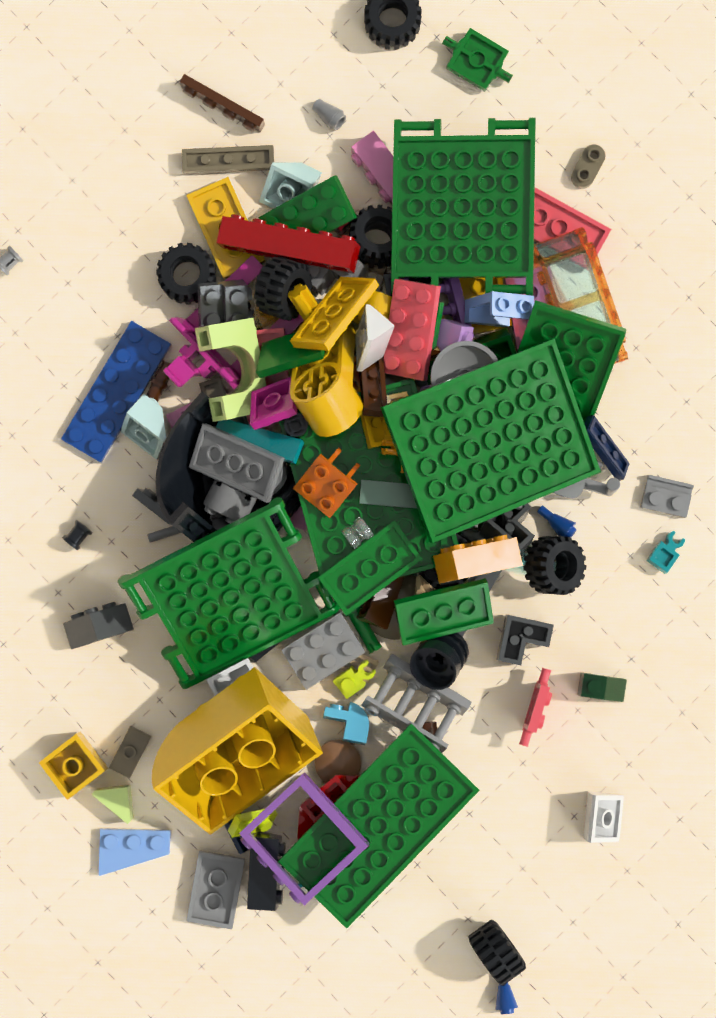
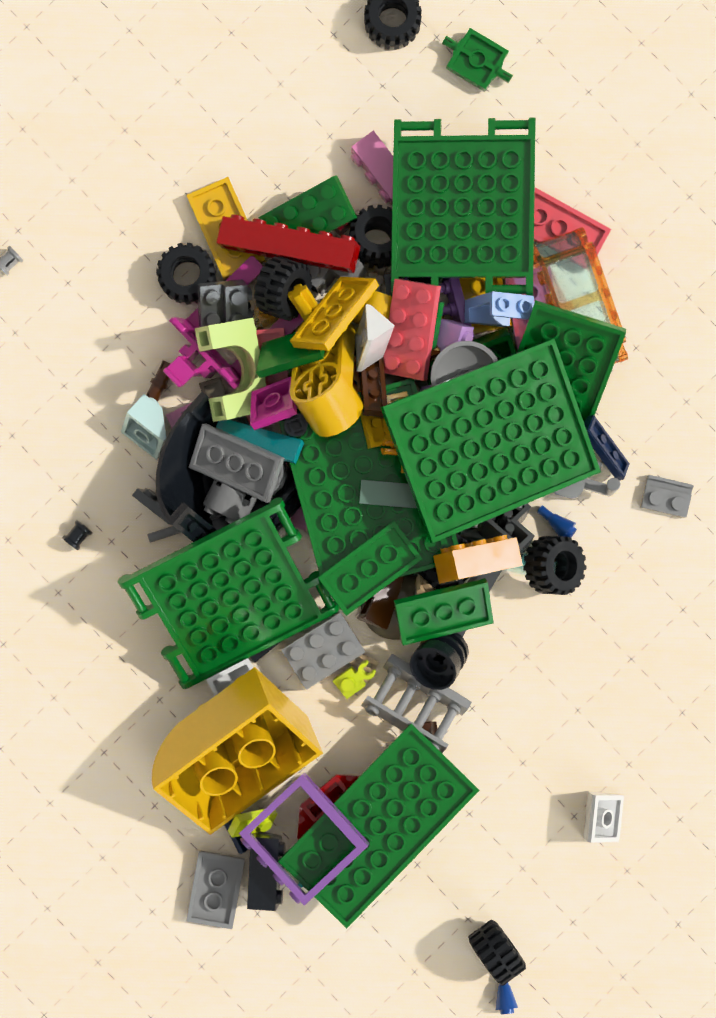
(73, 765): yellow brick -> none
(97, 625): dark grey brick -> none
(116, 391): blue plate -> none
(117, 799): yellowish green slope -> none
(130, 751): dark tan plate -> none
(131, 847): light blue wing -> none
(214, 99): reddish brown plate -> none
(227, 159): dark tan plate -> none
(287, 181): light aqua slope -> none
(326, 485): orange plate -> none
(329, 114): light grey cone -> none
(337, 758): medium nougat dish -> none
(355, 720): medium azure brick -> none
(357, 532): clear wheel -> none
(364, 631): green pin -> none
(517, 633): dark grey brick -> none
(534, 717): coral plate -> none
(588, 165): dark tan plate -> none
(601, 687): dark green slope -> none
(664, 554): teal plate -> none

